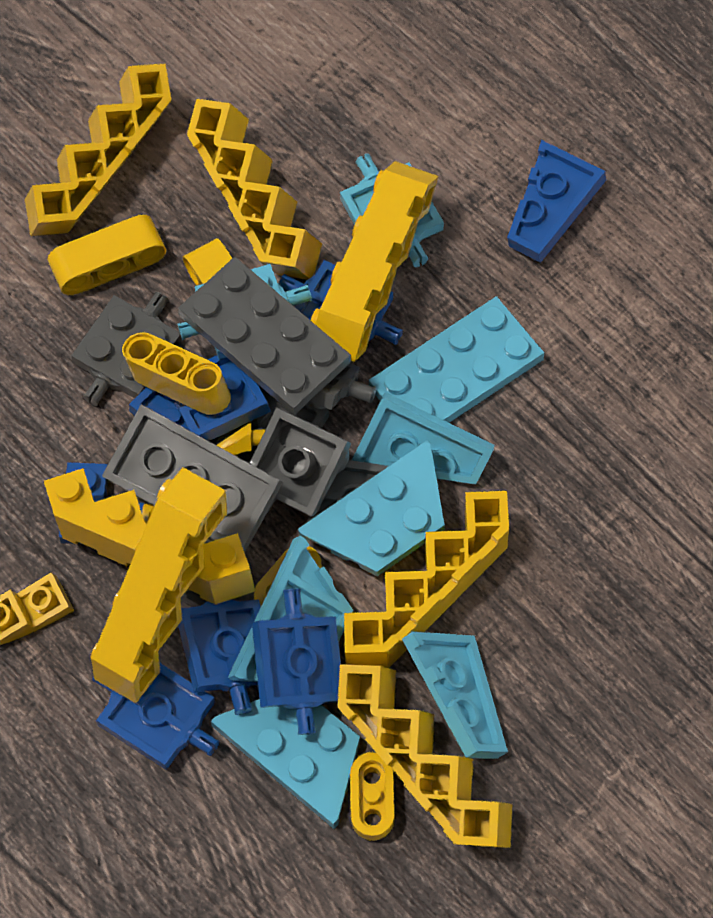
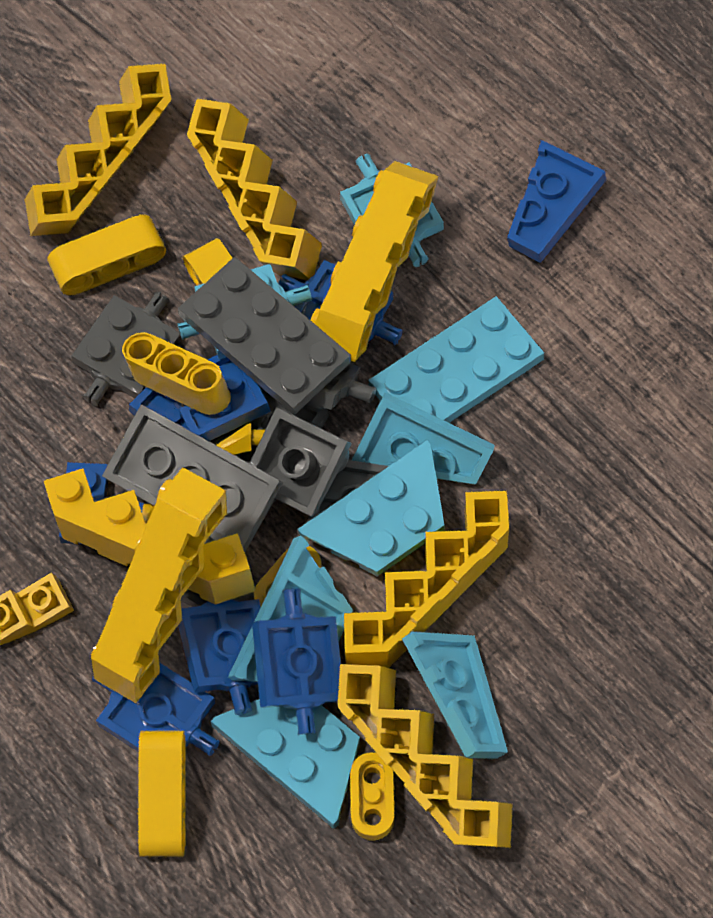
(161, 794): none -> yellow beam

